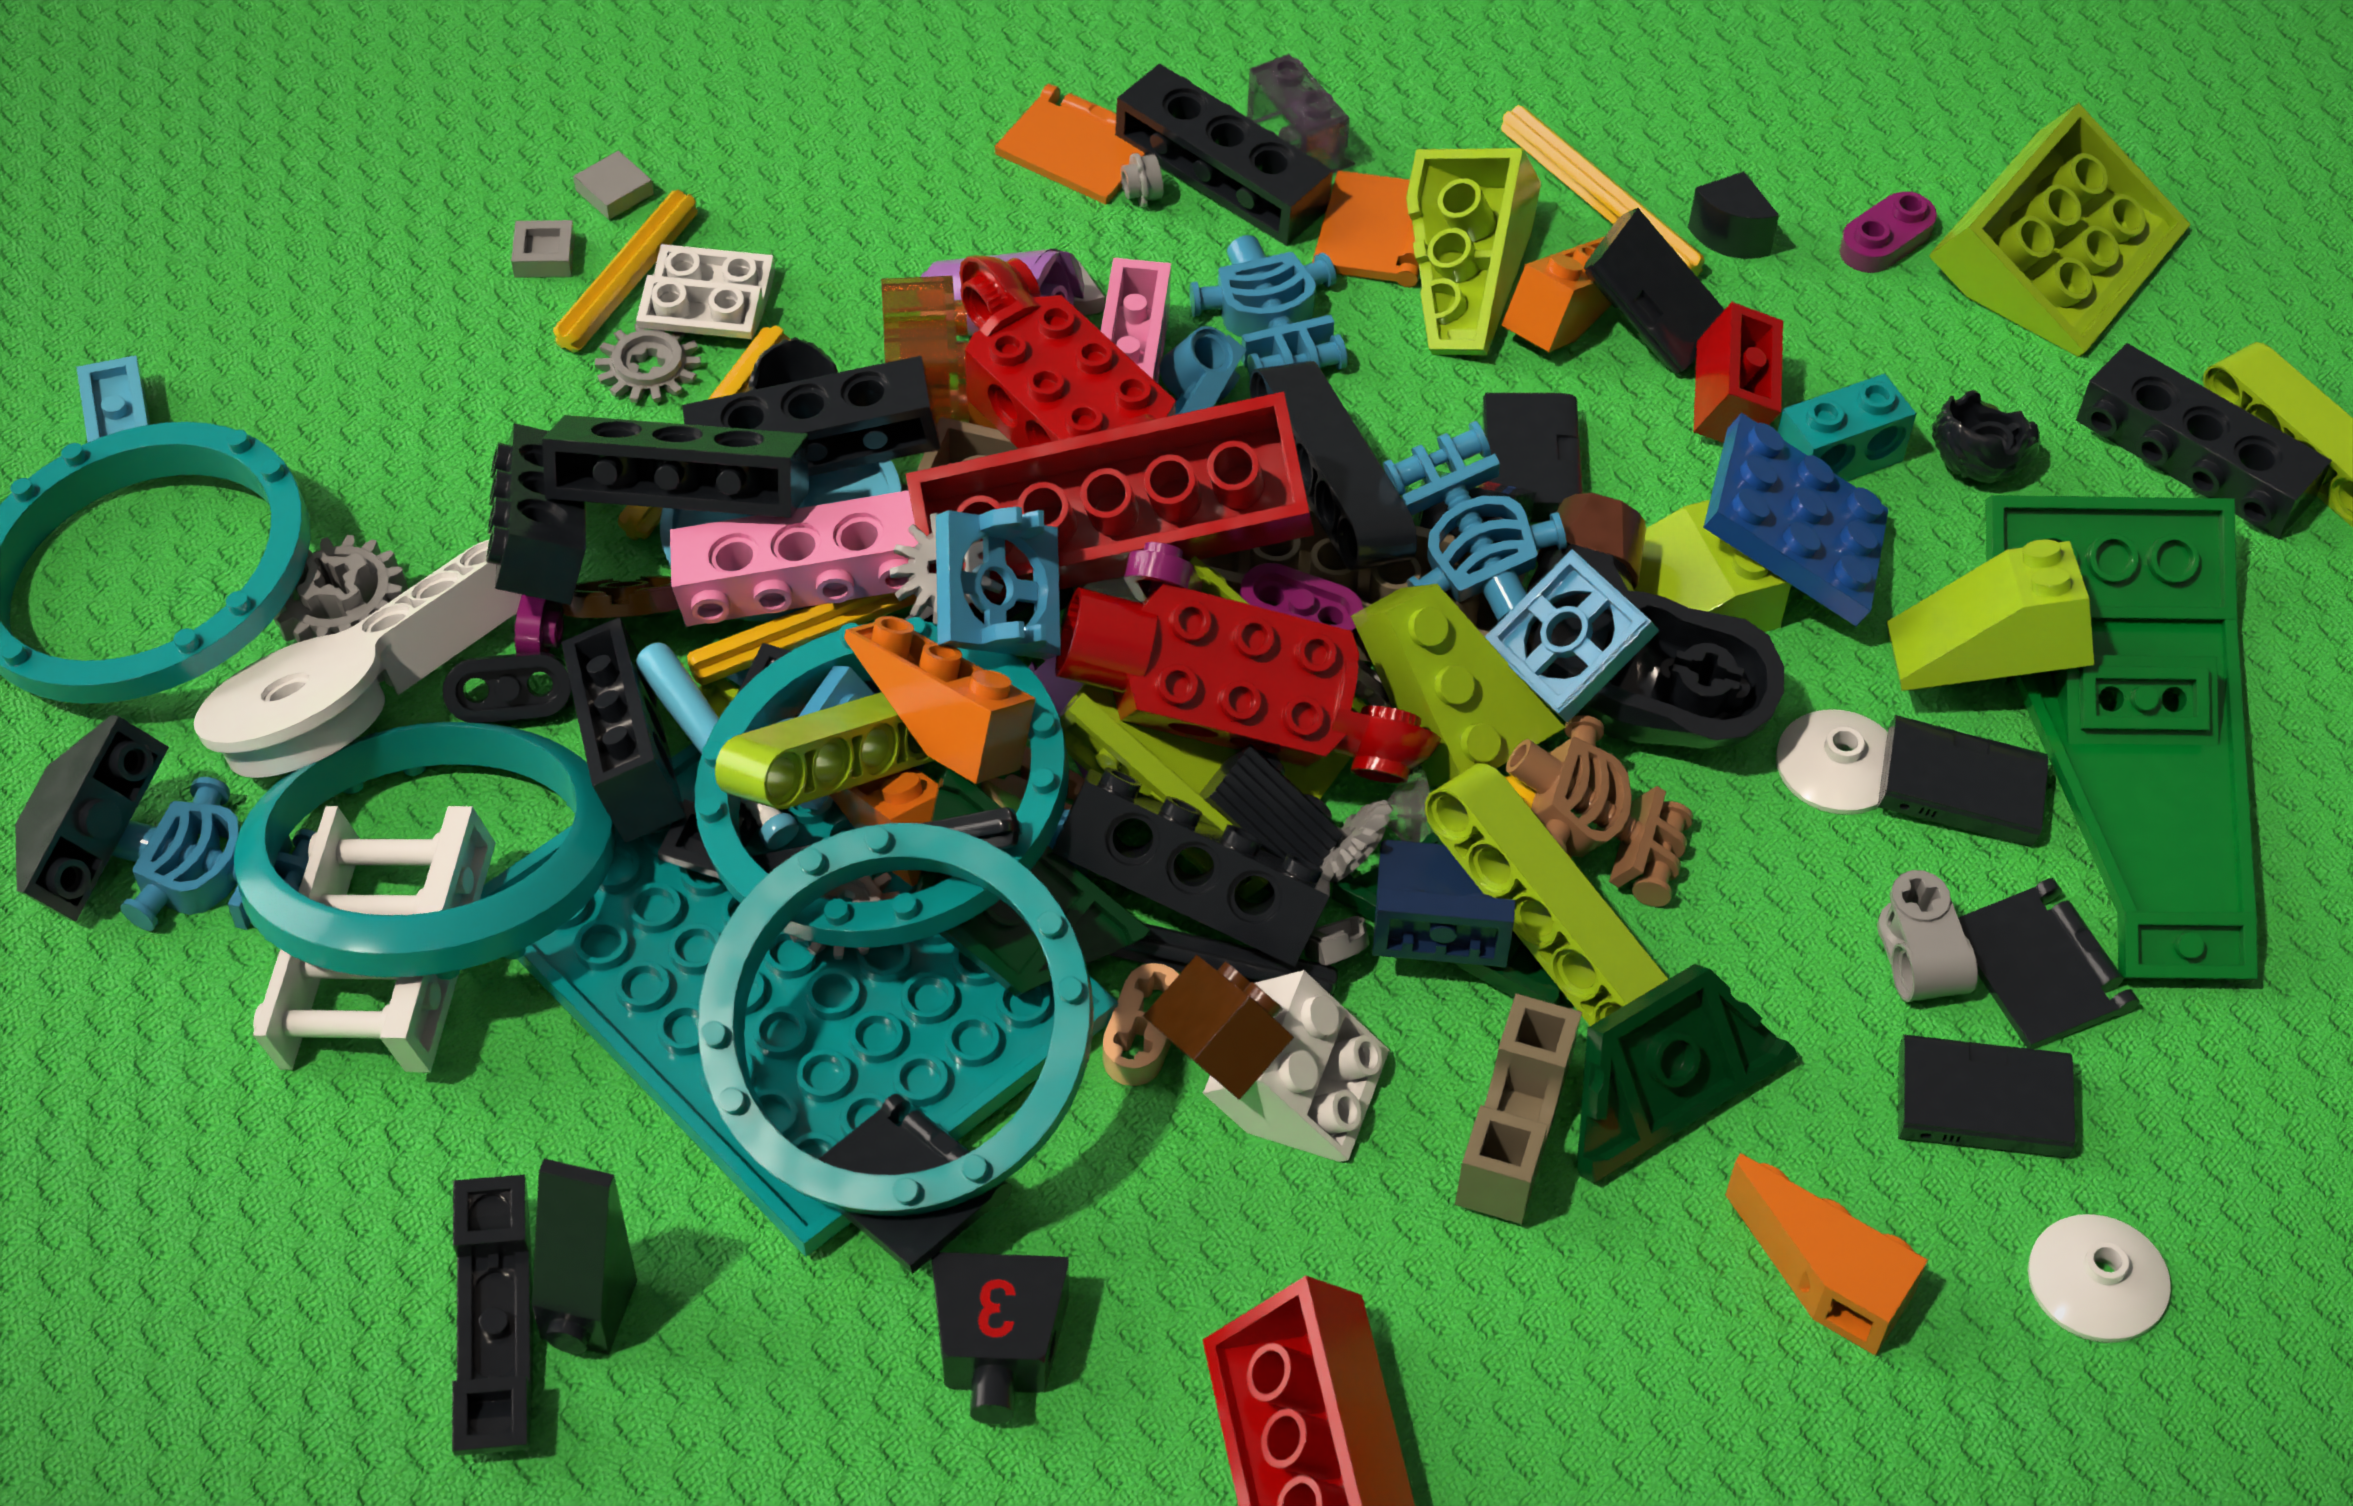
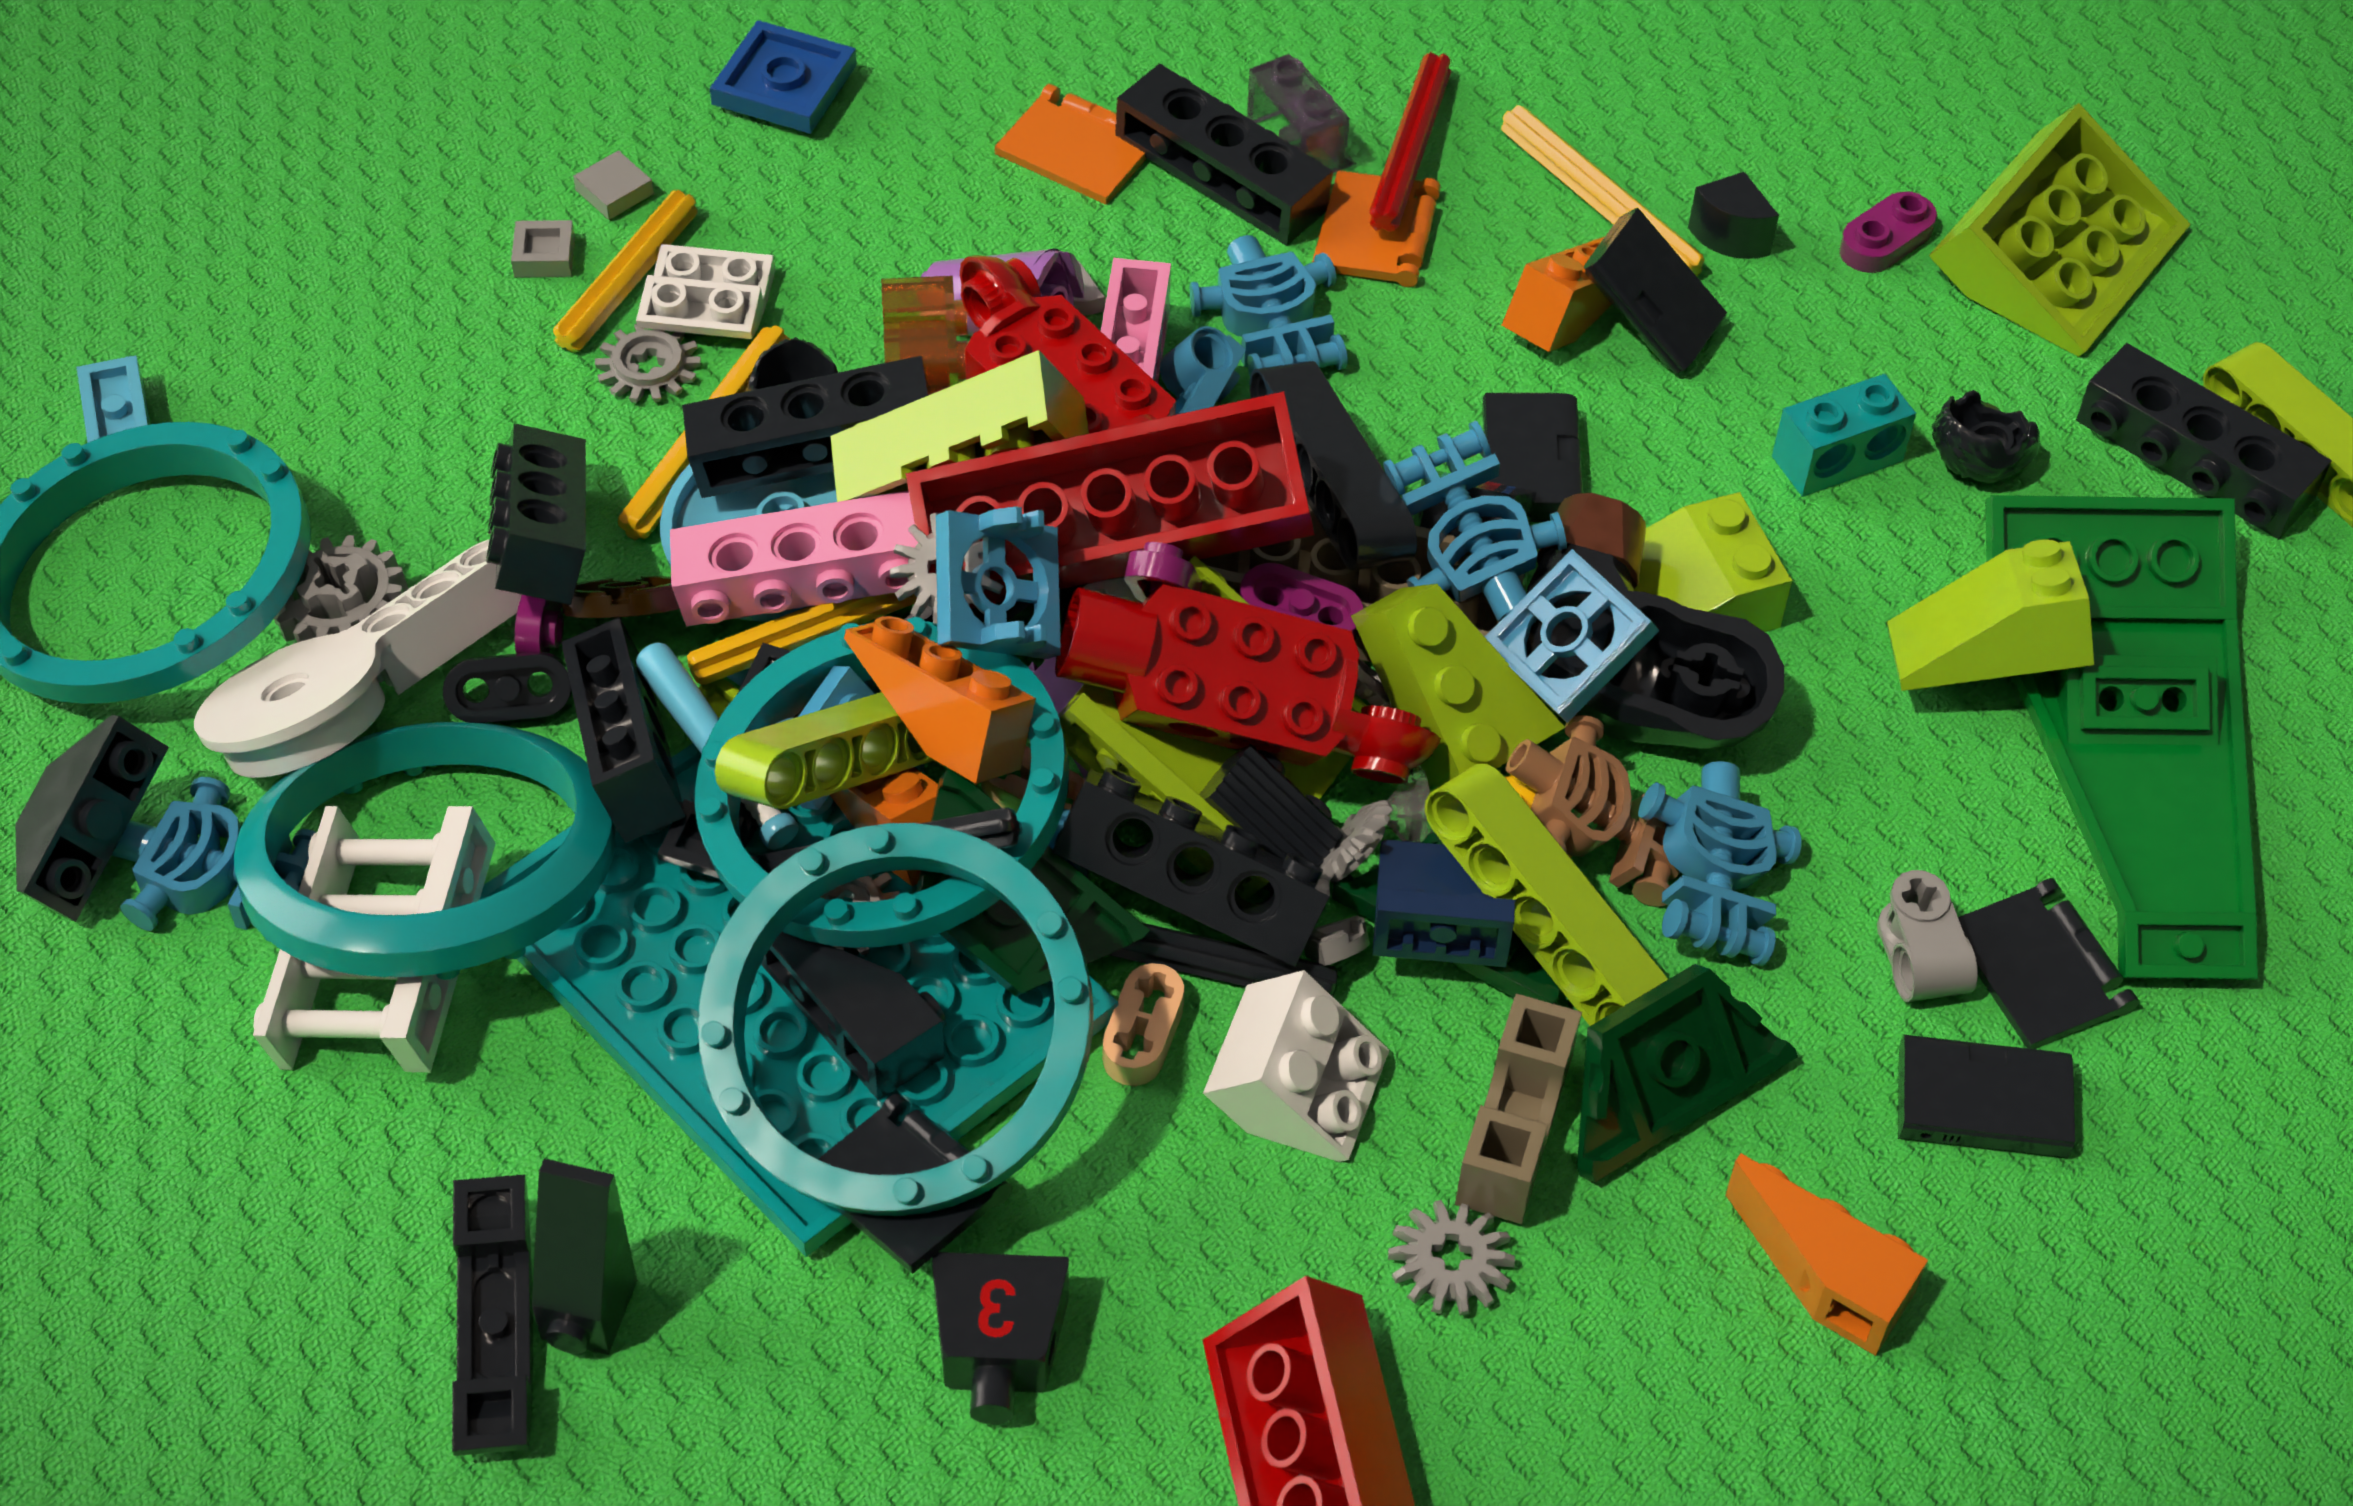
(676, 466): black brick -> none
(783, 76): none -> blue plate
(861, 1011): none -> black slope
(979, 417): none -> wedge
(1142, 179): light grey plate -> none
(1221, 1023): reddish brown brick -> none
(1410, 142): none -> red axle
(1430, 1271): none -> light grey gear
(1470, 234): lime wedge -> none
(1709, 841): none -> dark azure piece
(1738, 371): red brick -> none
(1797, 518): blue plate -> none
(1825, 775): white dish -> none
(1963, 781): black piece -> none
(2090, 1300): white dish -> none

